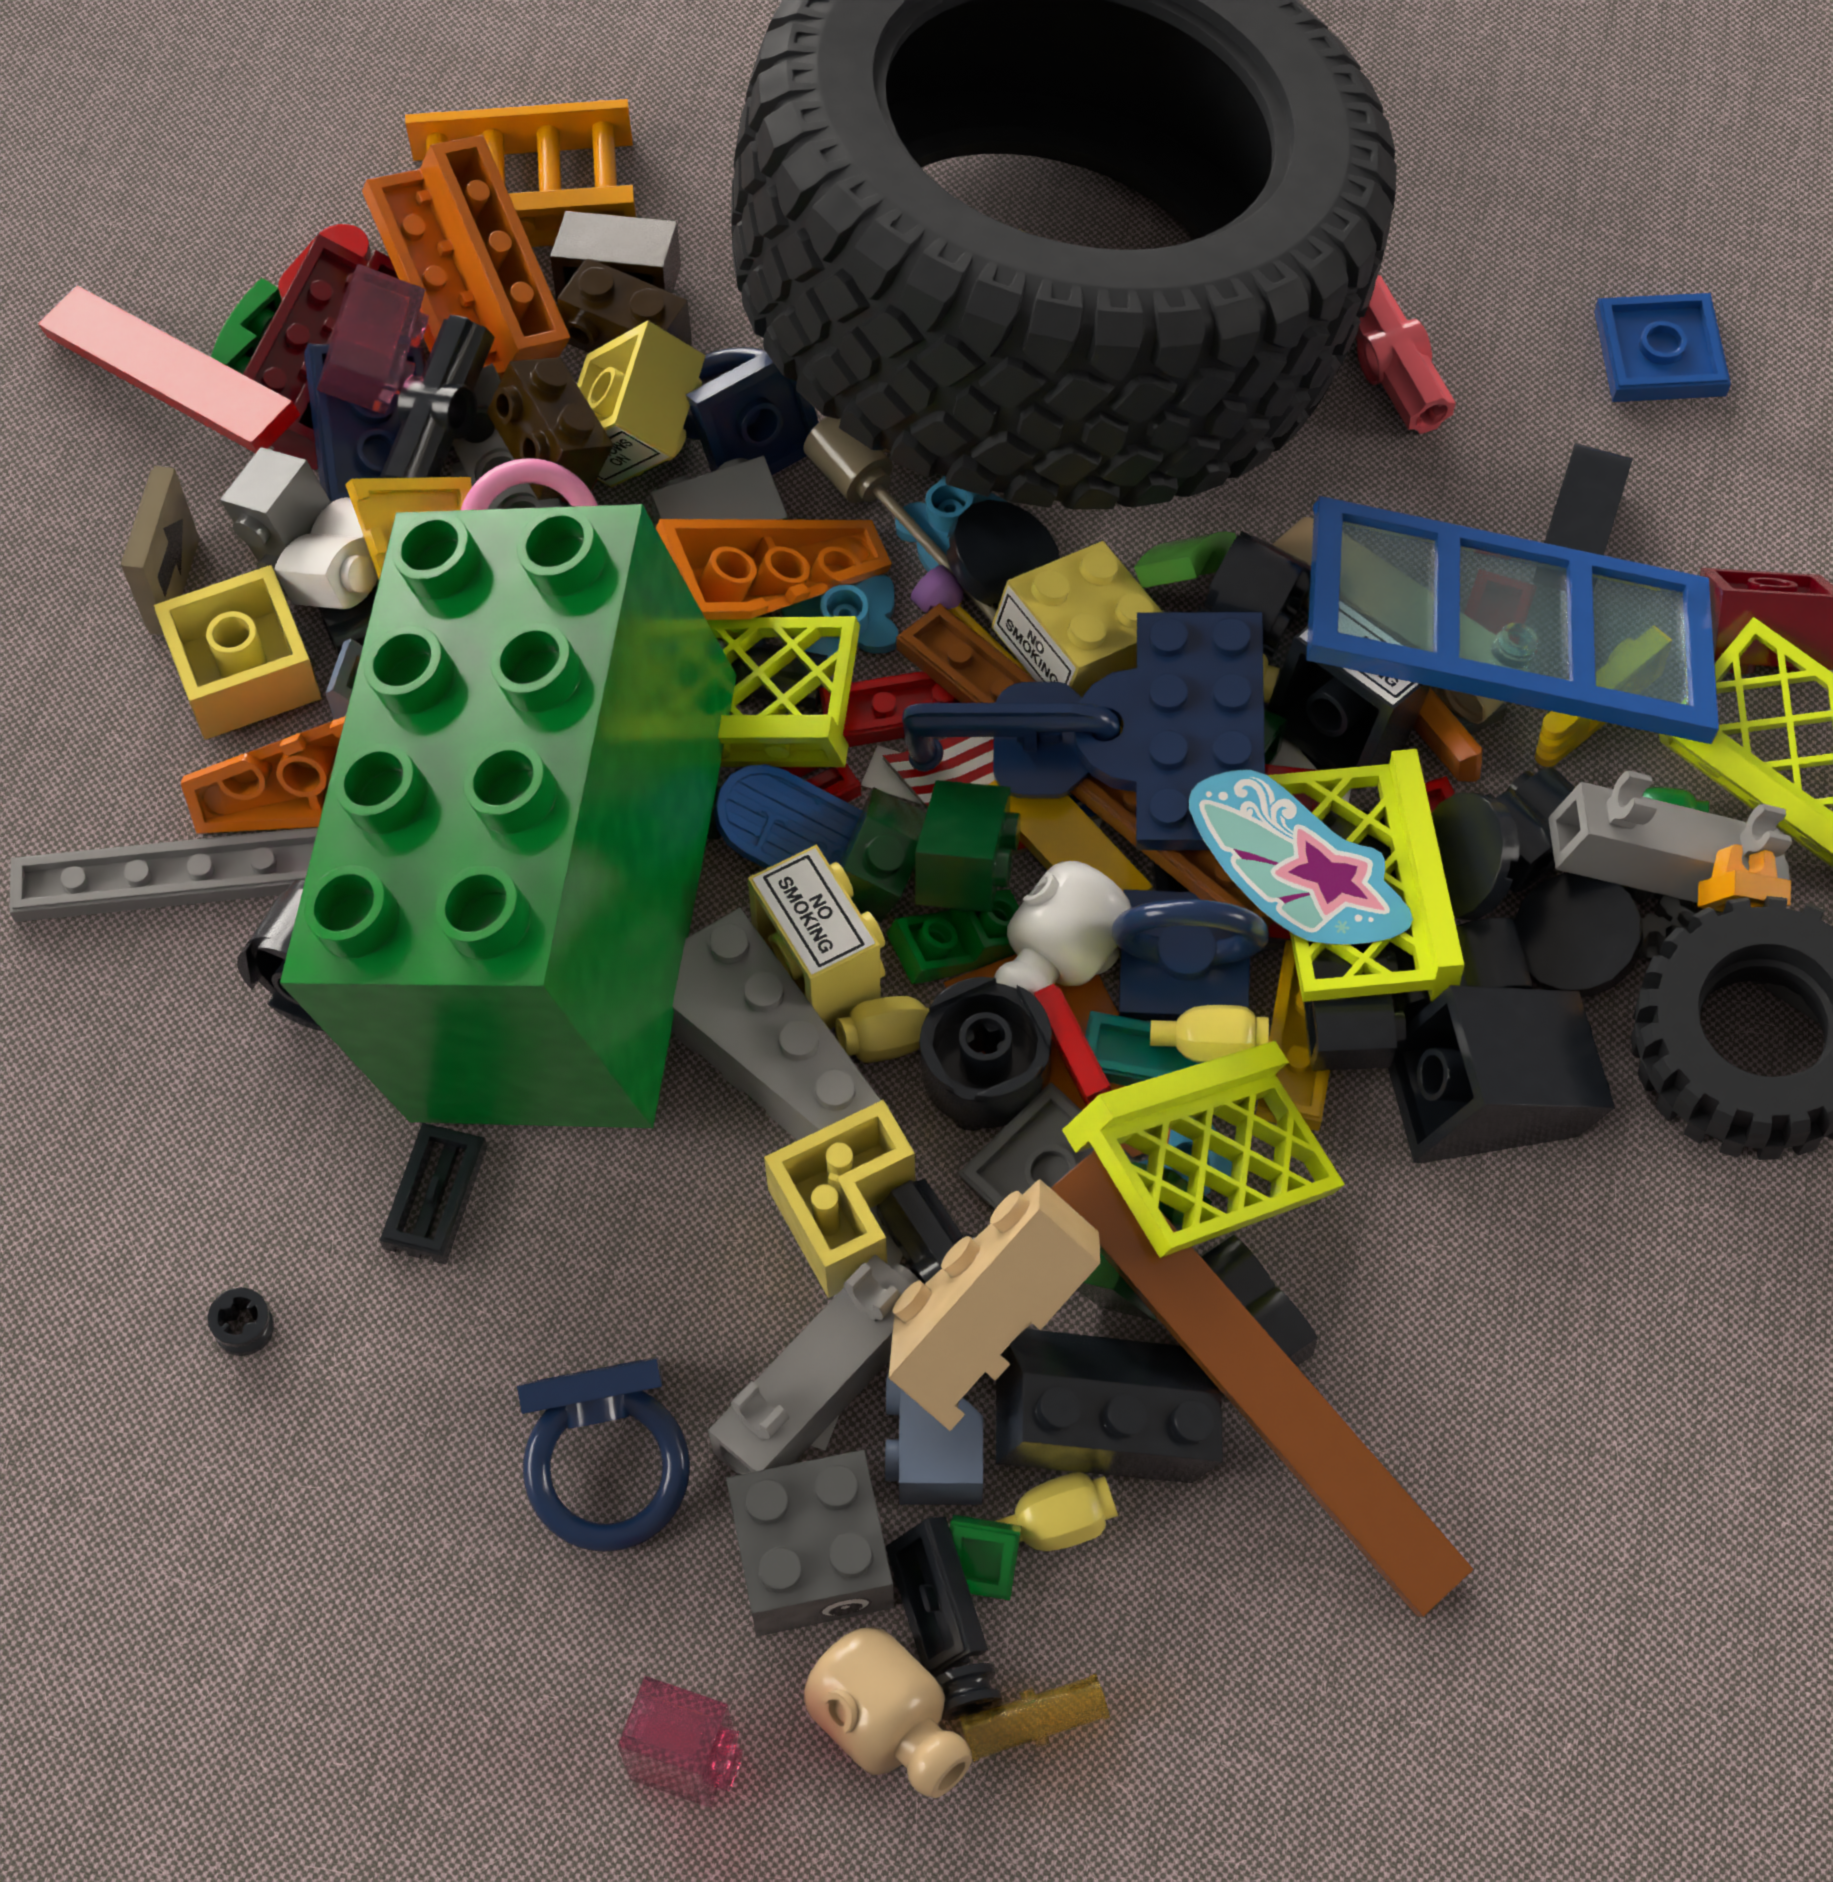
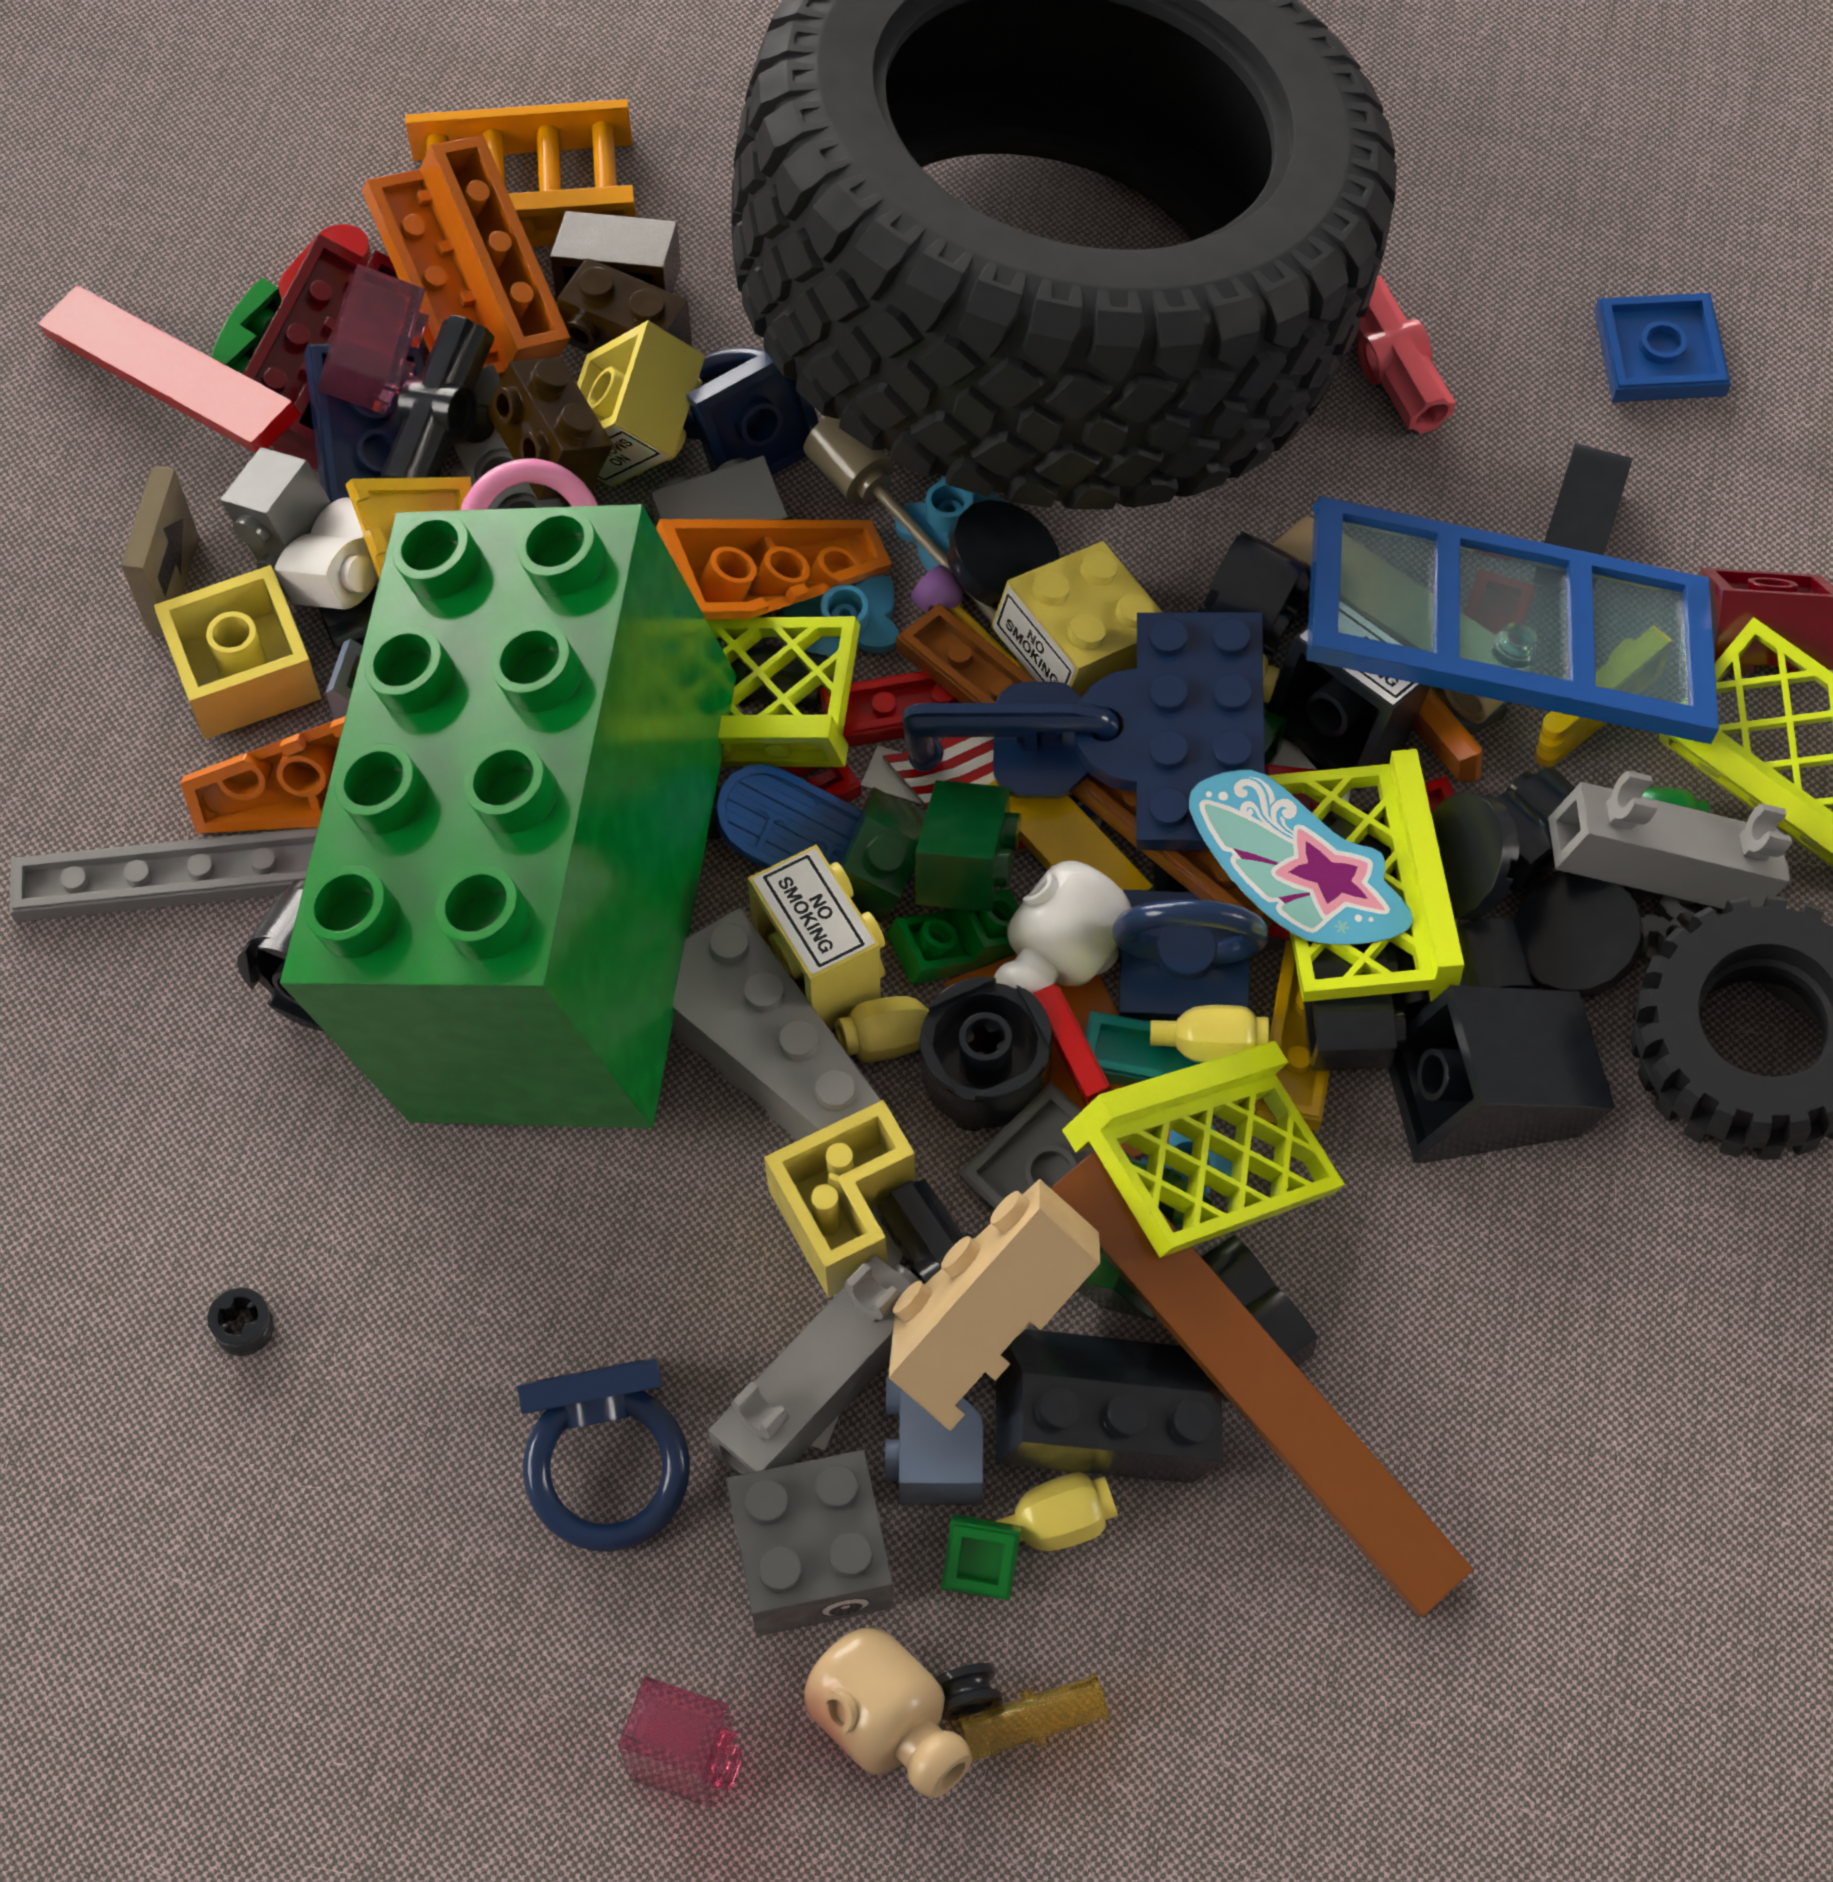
(418, 1241): black tile -> none
(936, 1596): black tile -> none
(1183, 559): bright green slope -> none
(1734, 881): light orange tile -> none

